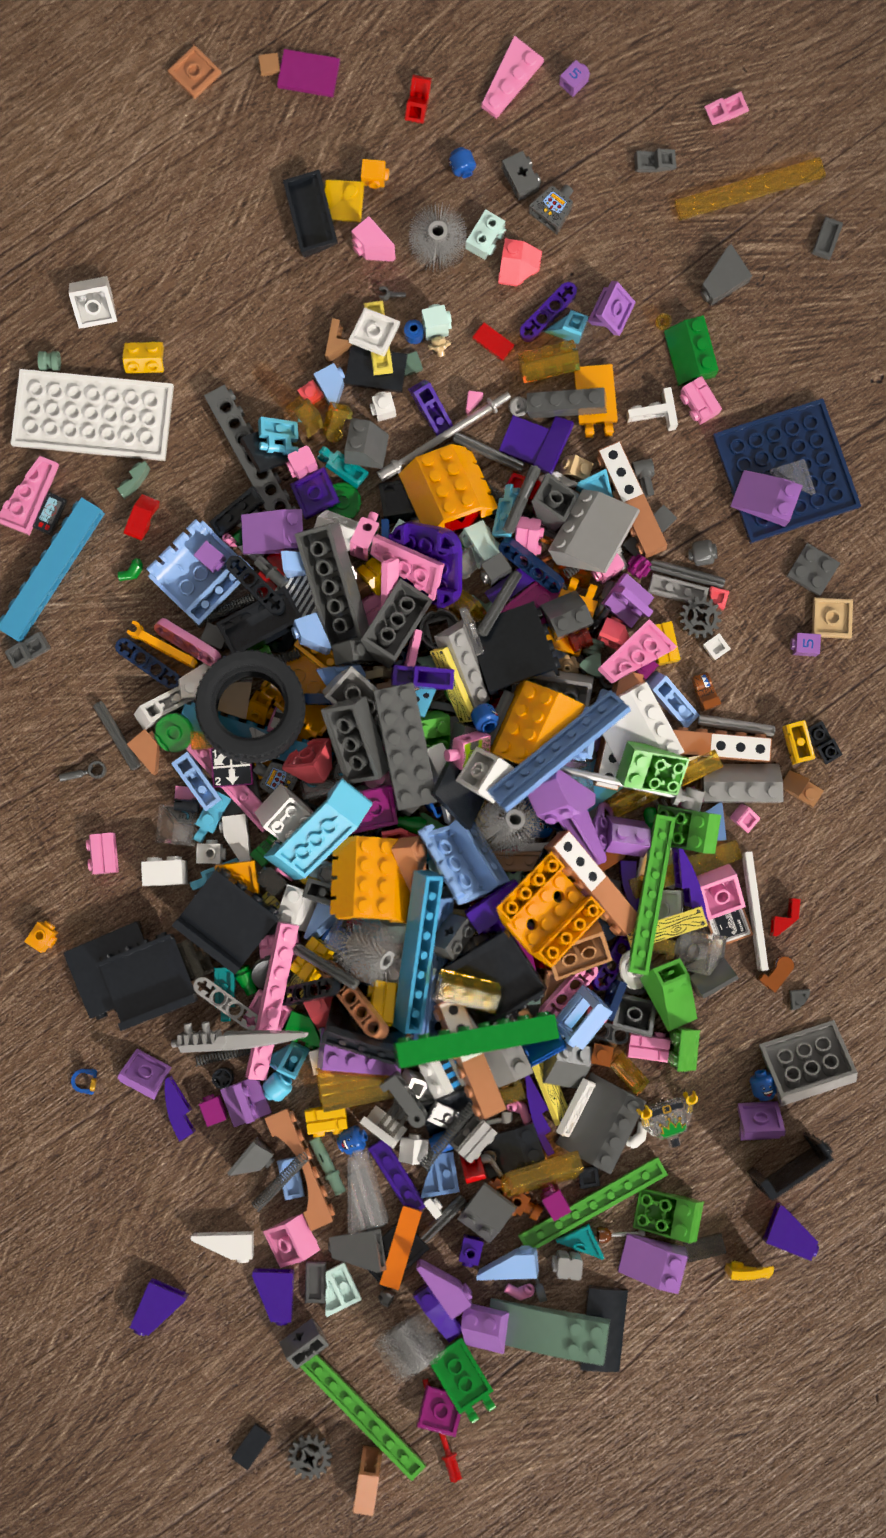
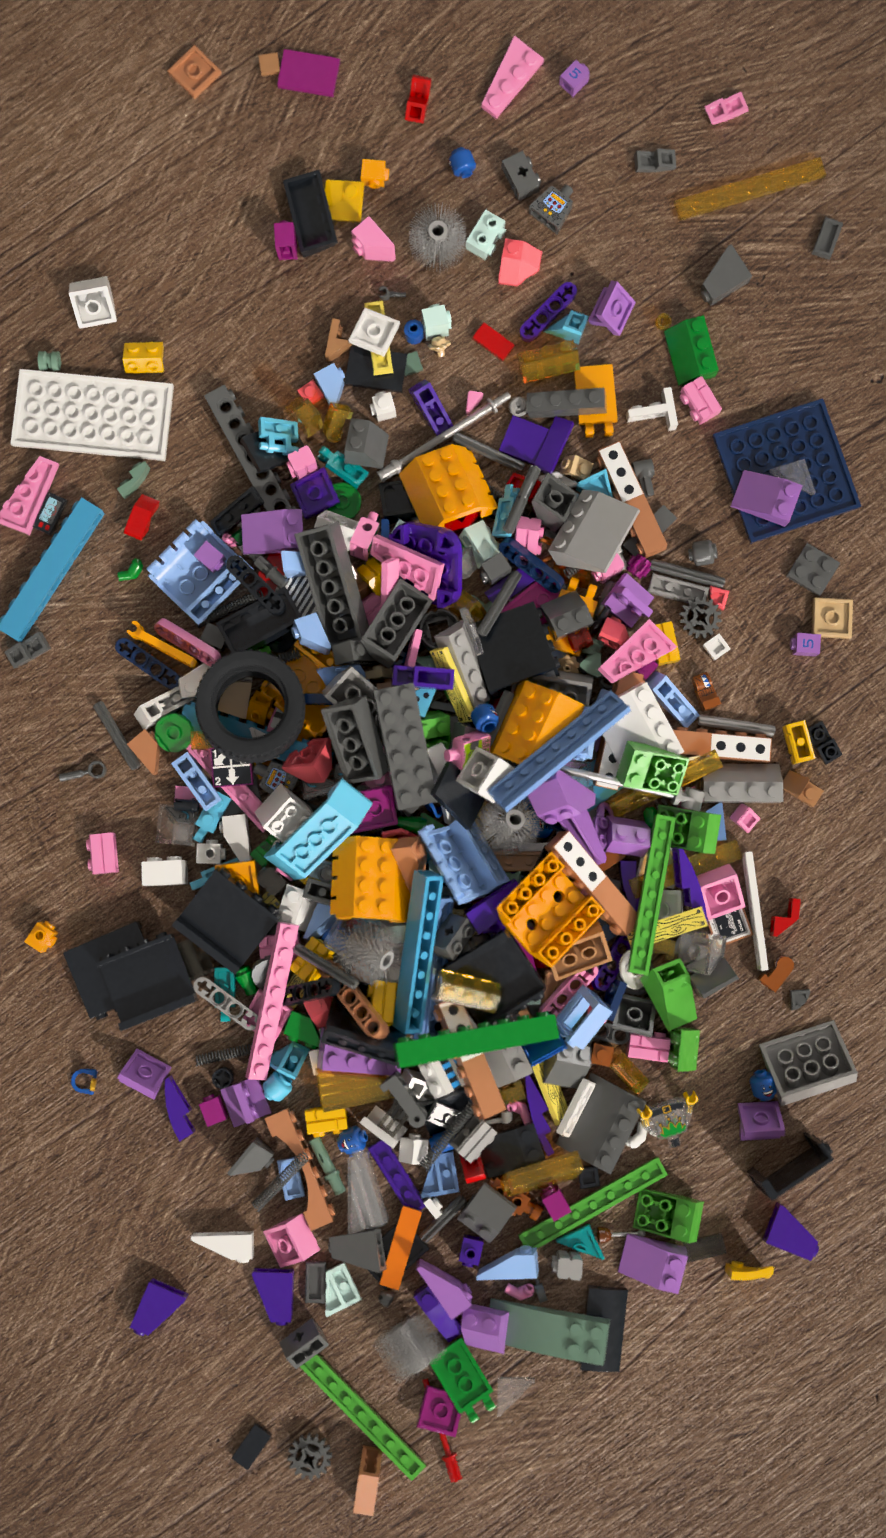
(210, 1040): light grey piece -> none
(285, 240): none -> magenta brick
(490, 1157): dark grey hand -> none
(510, 1390): none -> clear tile

